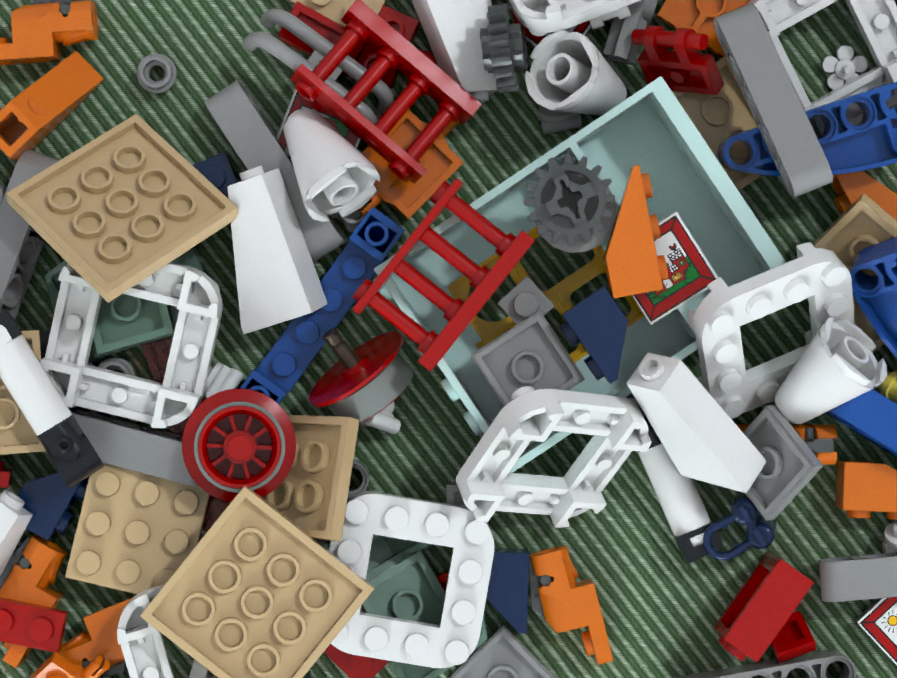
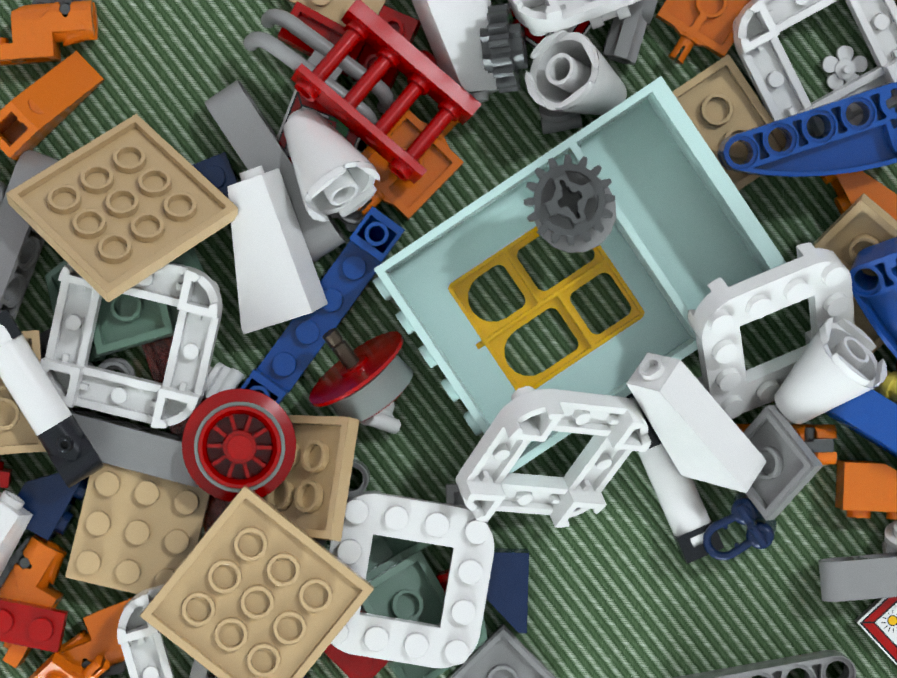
(148, 64): light grey plate -> none
(456, 311): red fence -> none
(525, 301): light grey plate -> none
(527, 357): light grey tile -> none
(567, 602): orange plate -> none
(601, 331): dark blue slope -> none
(631, 251): orange slope -> none
(681, 69): red plate -> none
(687, 271): tile -> none
(761, 607): red window -> none
(772, 100): light grey beam -> none
(793, 639): red plate -> none

